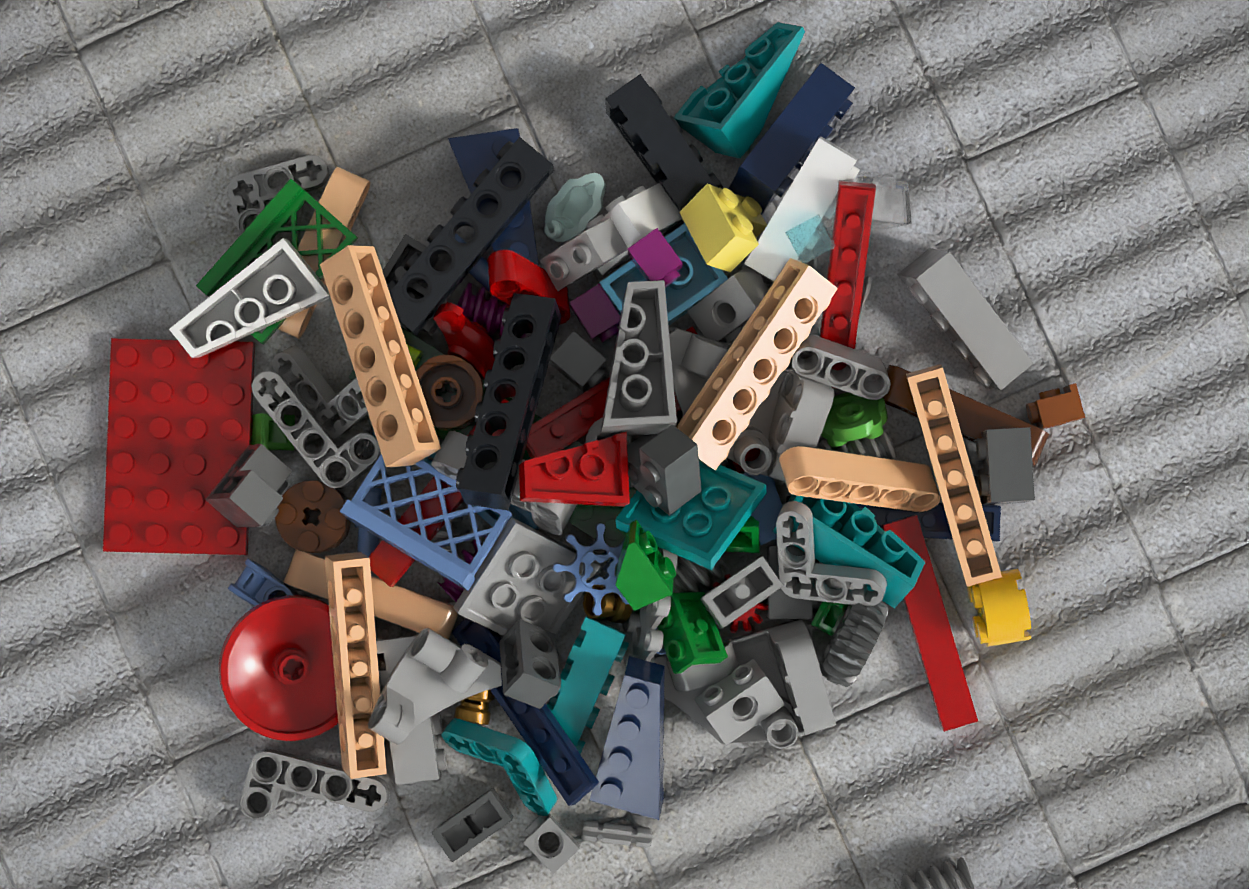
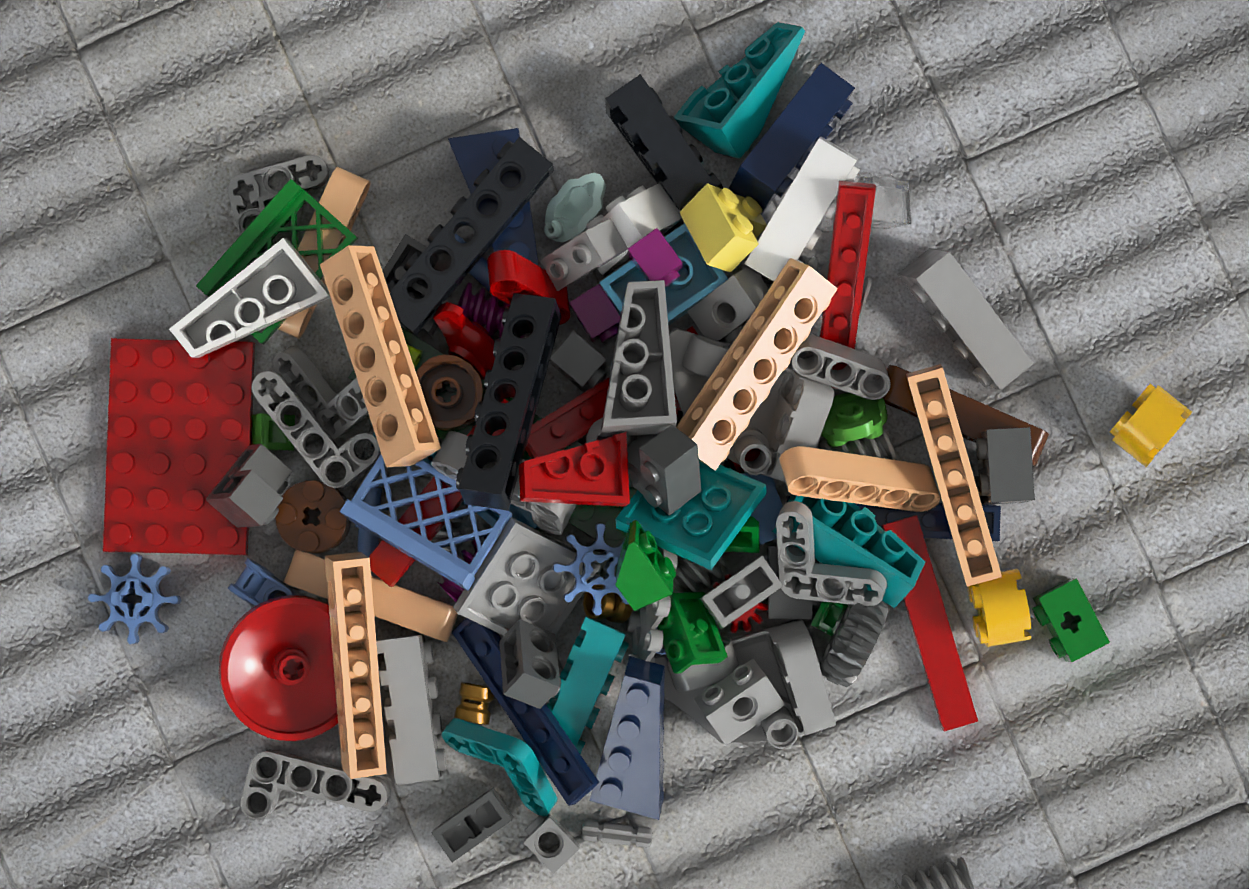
(134, 583): none -> medium blue gear
(429, 679): light grey panel -> none
(810, 239): clear light blue tile -> none
(1056, 408): dark orange brick -> none
(1087, 631): none -> green brick
(1152, 424): none -> yellow brick

